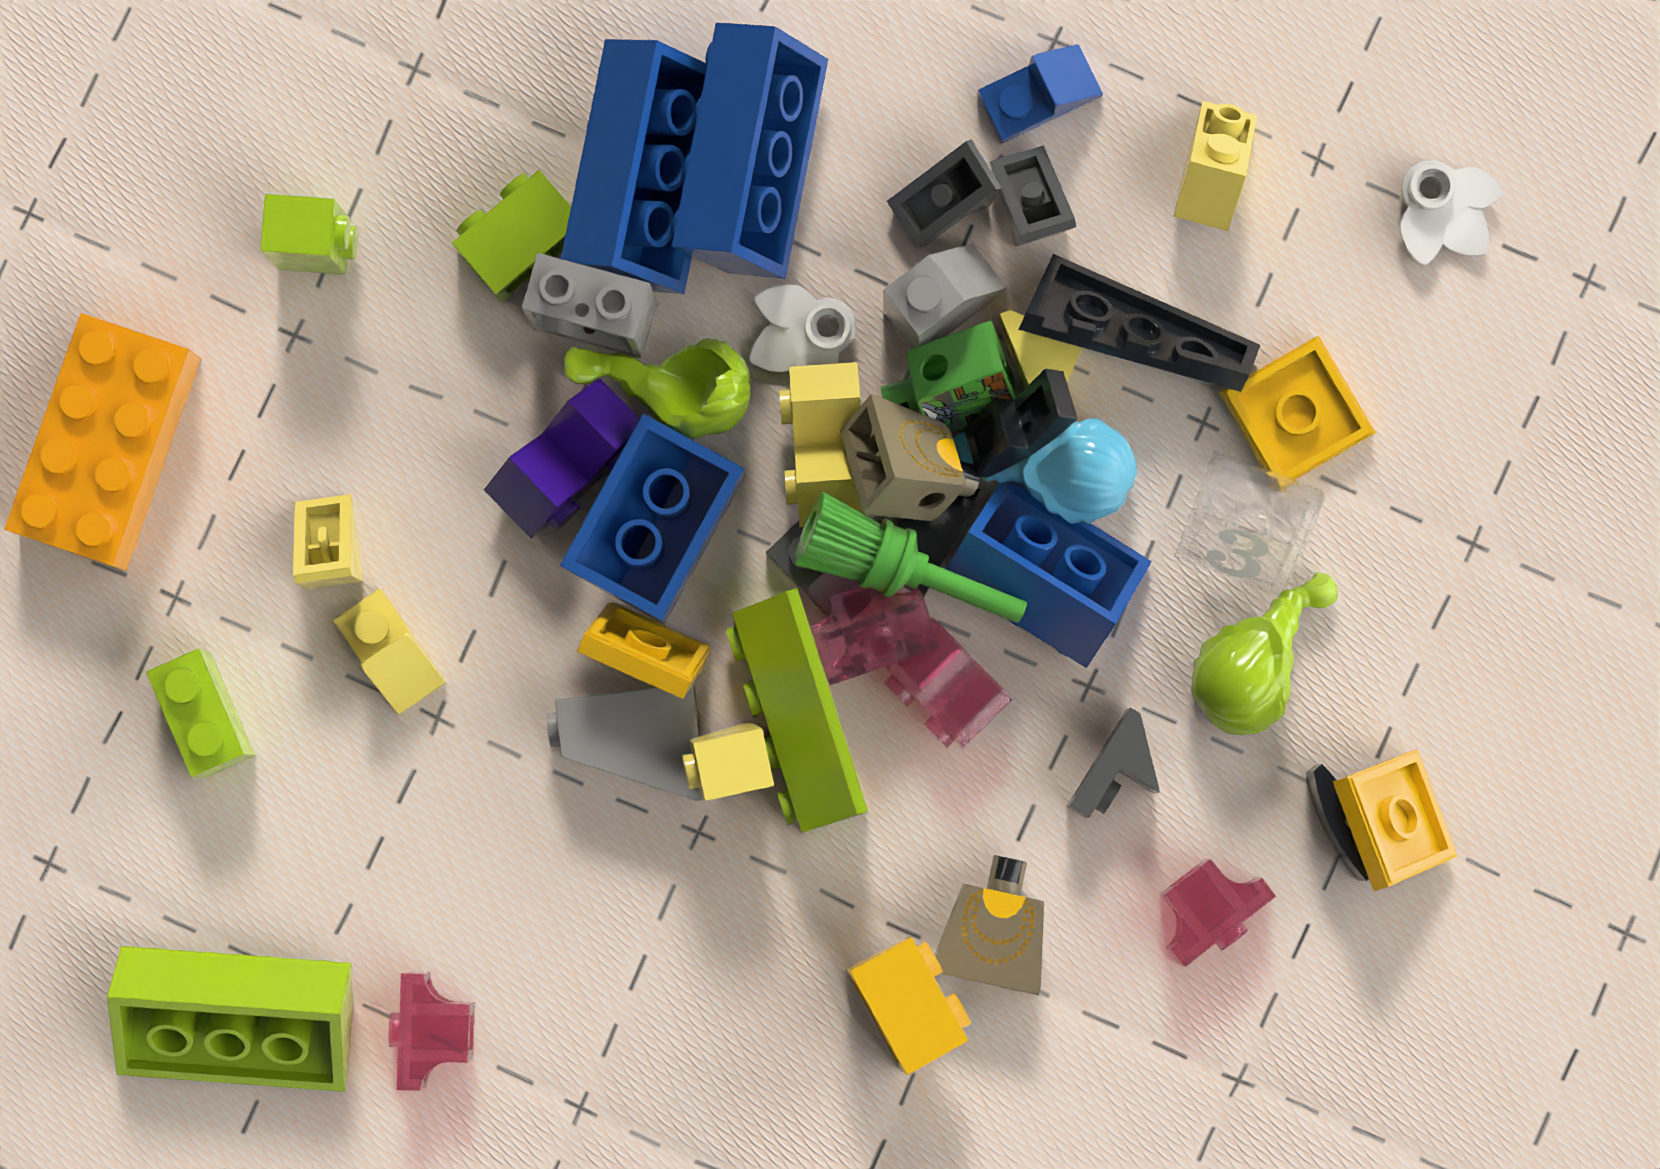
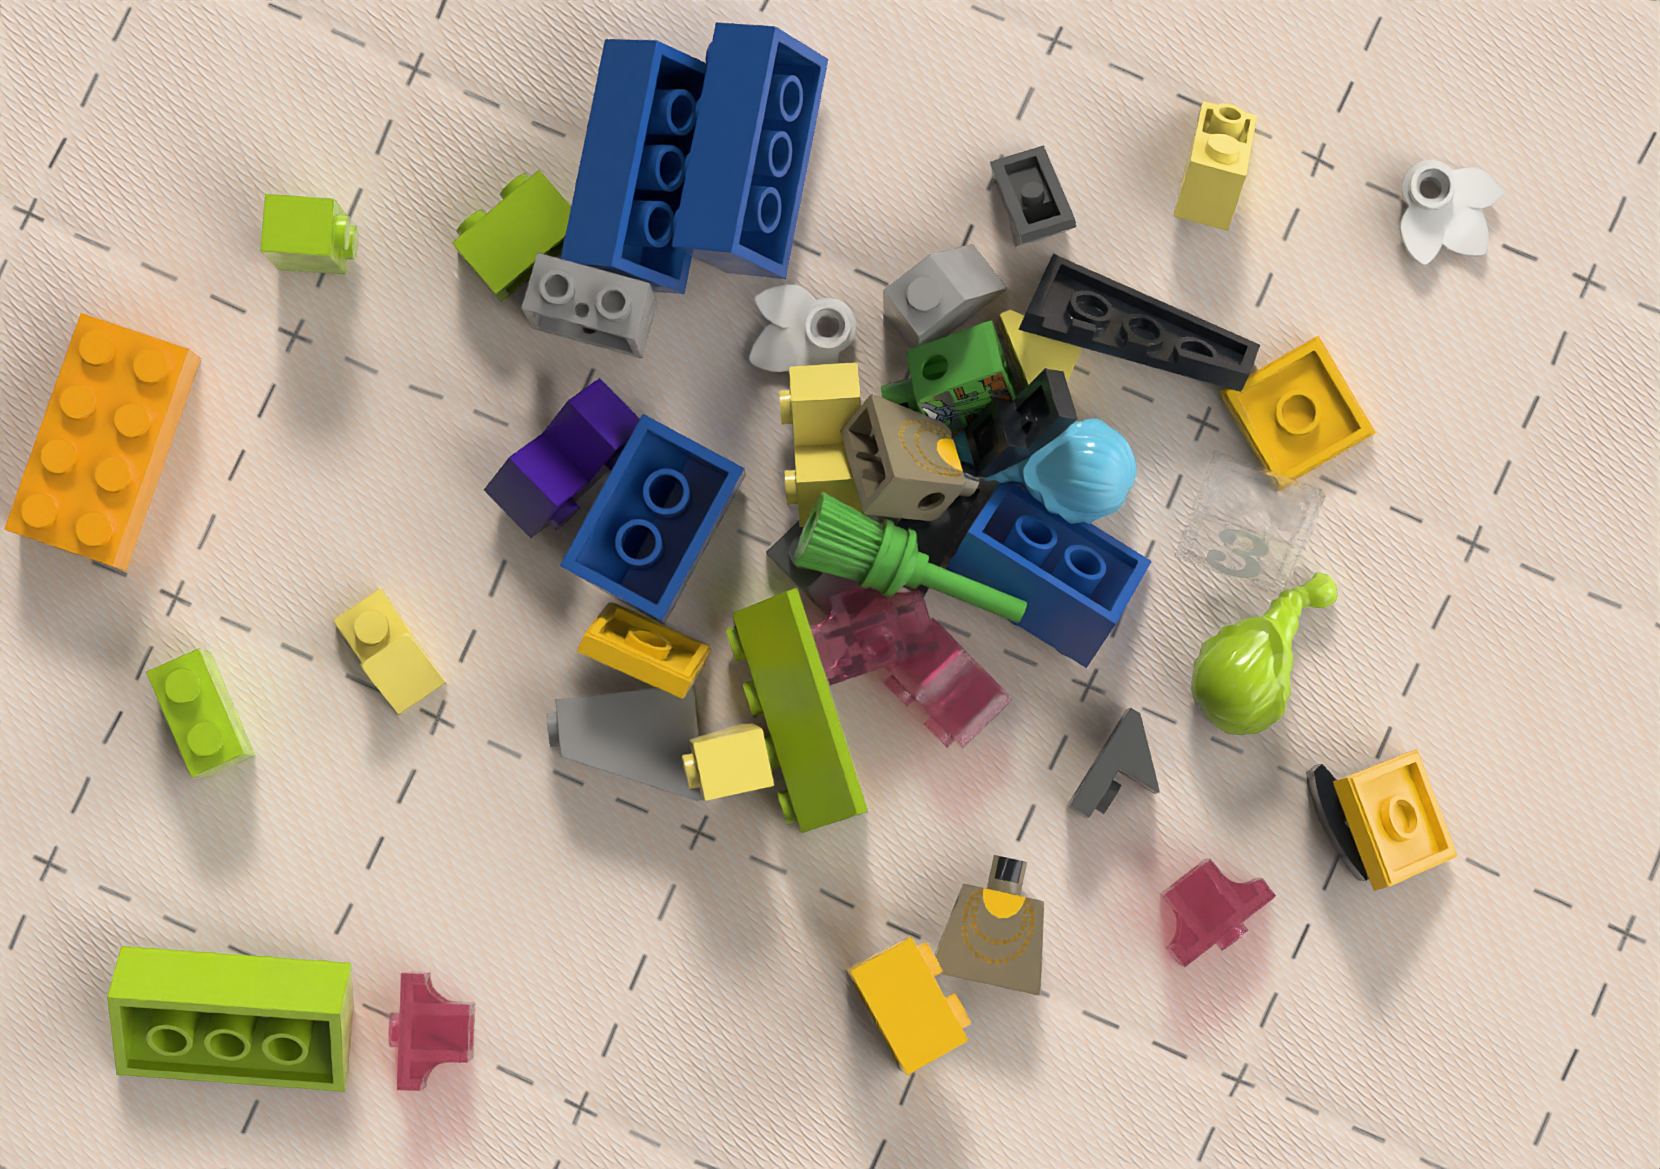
(326, 543): light yellow slope -> none
(691, 392): lime hair -> none
(945, 194): dark grey slope -> none
(1039, 92): blue slope -> none

